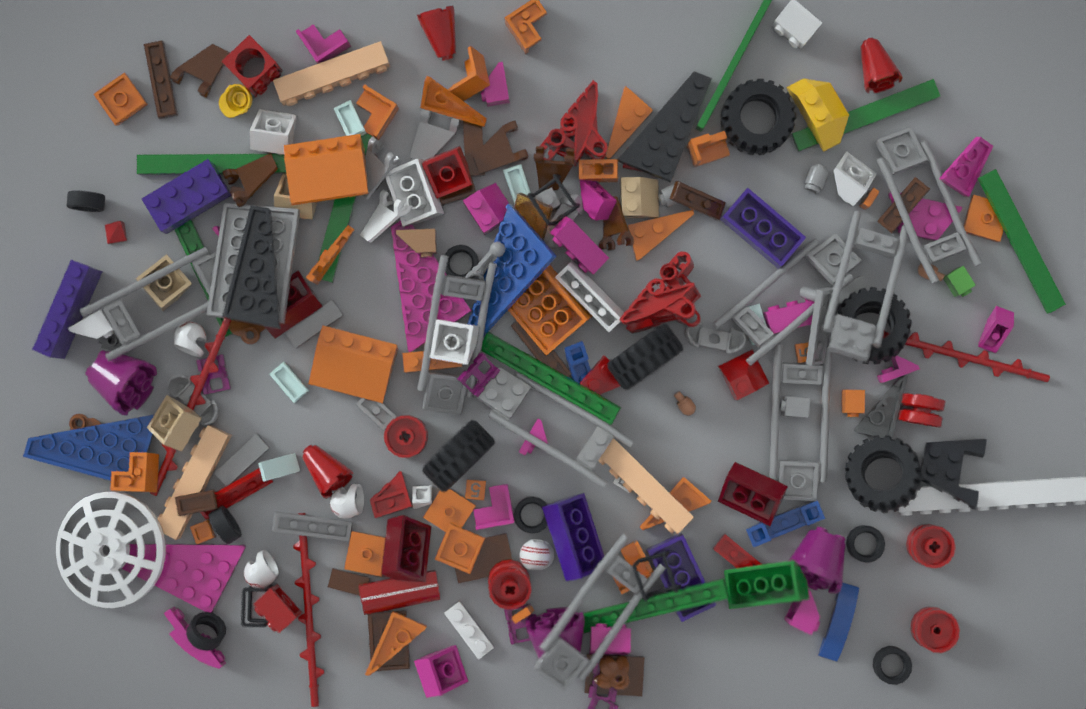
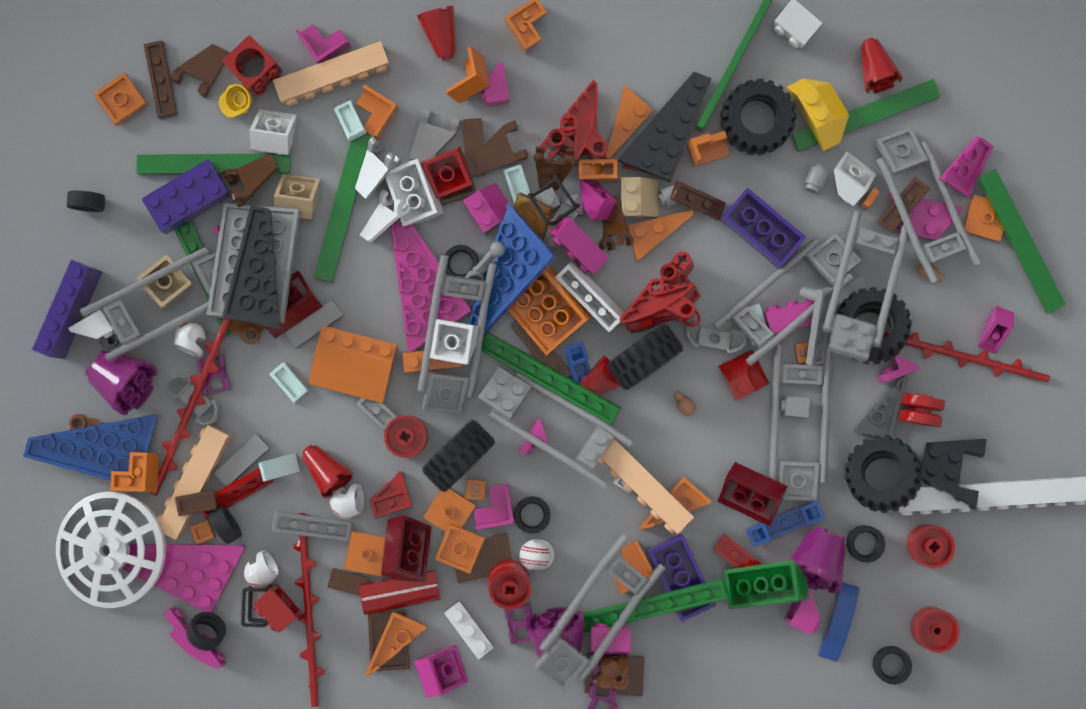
(115, 232): red slope -> none
(173, 423): tan slope -> none
(326, 169): orange slope -> none
(328, 256): orange wing -> none
(420, 240): medium nougat slope -> none
(421, 496): white slope -> none
(442, 101): orange wing -> none
(482, 378): magenta piece -> none
(522, 614): orange tile -> none
(574, 536): dark purple brick -> none
(676, 588): black piece -> none
(853, 402): orange brick -> none
(959, 282): bright green brick -> none

